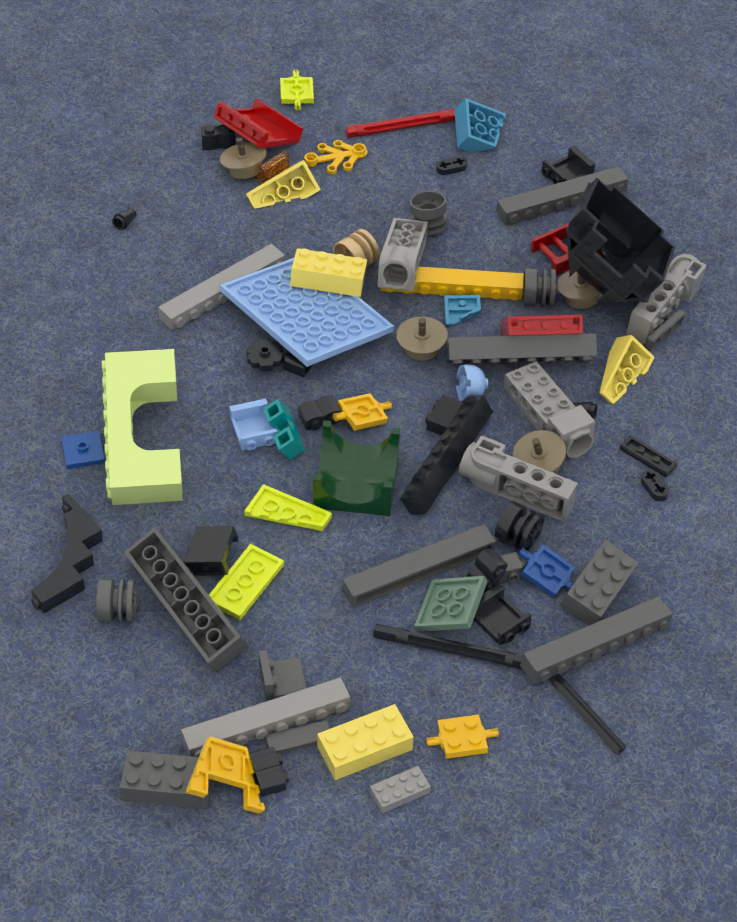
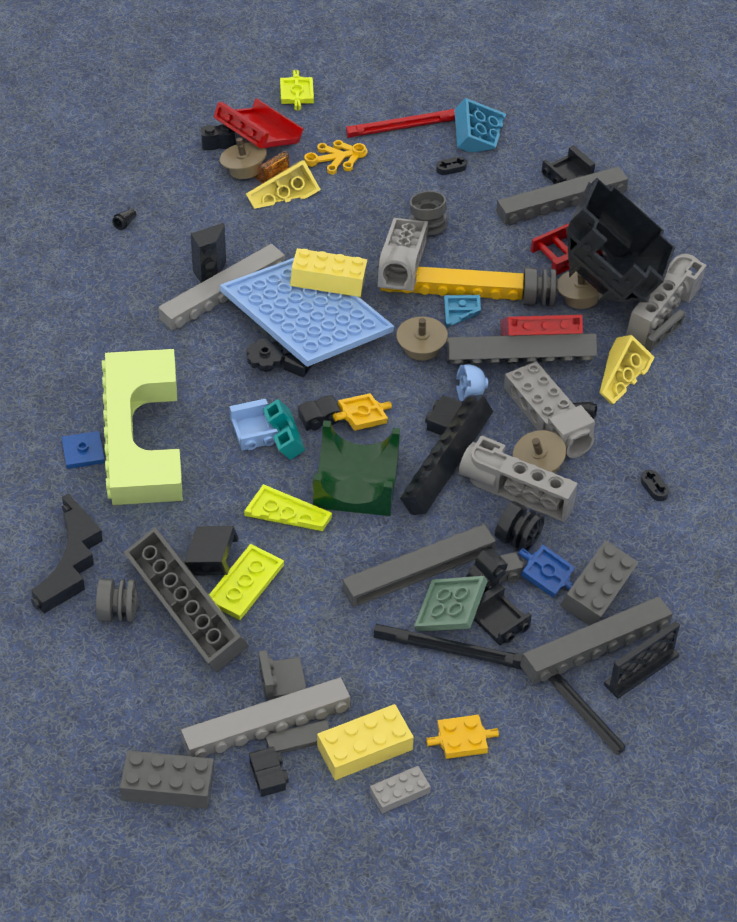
(208, 251): none -> black slope
(229, 765): yellow wing -> none
(360, 245): tan wheel -> none
(643, 661): none -> black fence
(648, 456): black tile -> none

